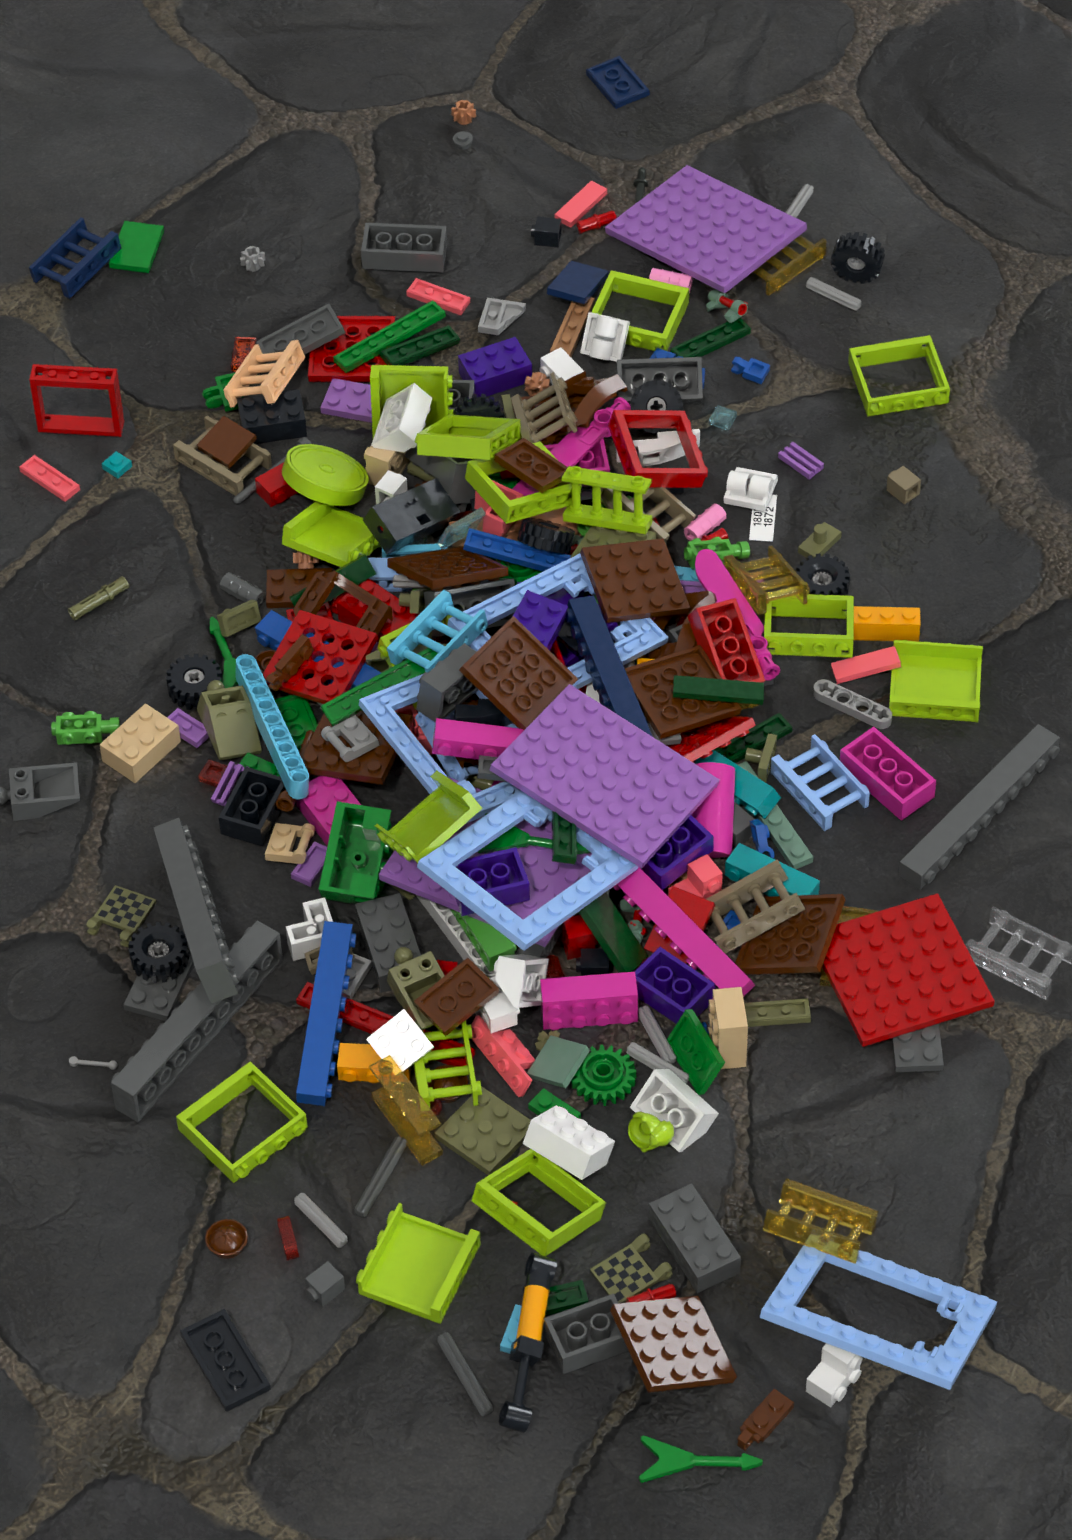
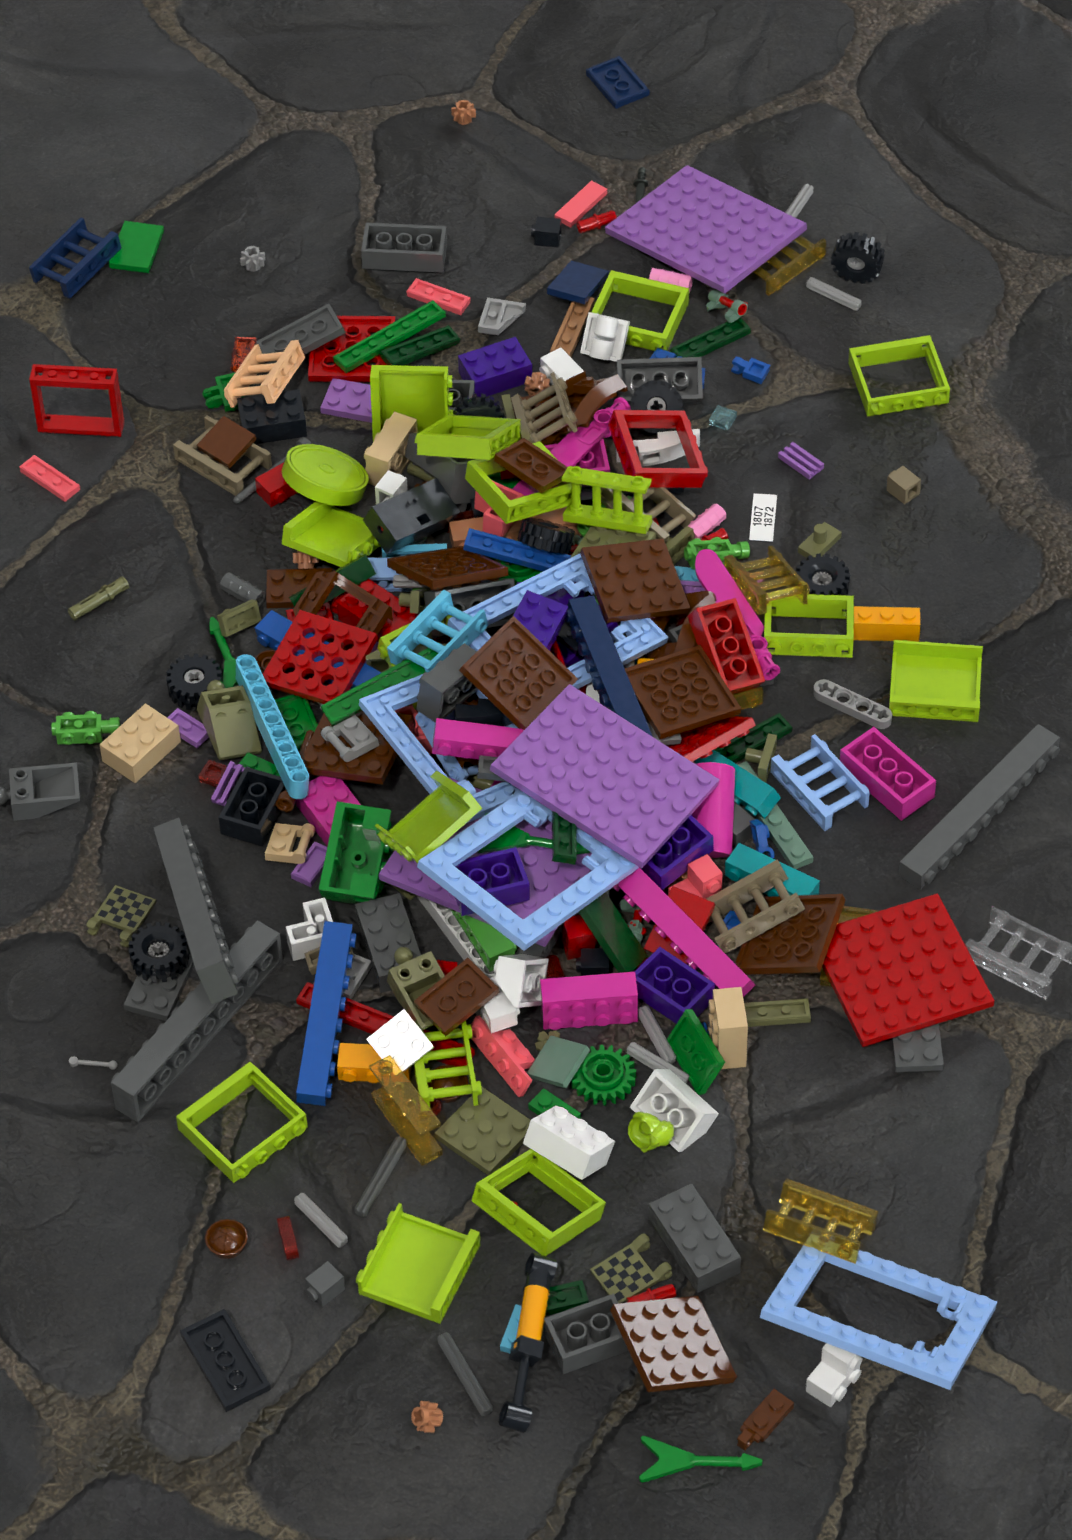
(116, 464): teal plate -> none
(290, 662): reddish brown plate -> none
(402, 419): white slope -> none
(427, 1416): none -> nougat gear
(460, 528): clear light blue tile -> none
(462, 140): dark grey plate -> none
(679, 542): none -> olive tile
(718, 690): dark green tile -> none
(750, 488): white plate -> none
(865, 665): coral tile -> none

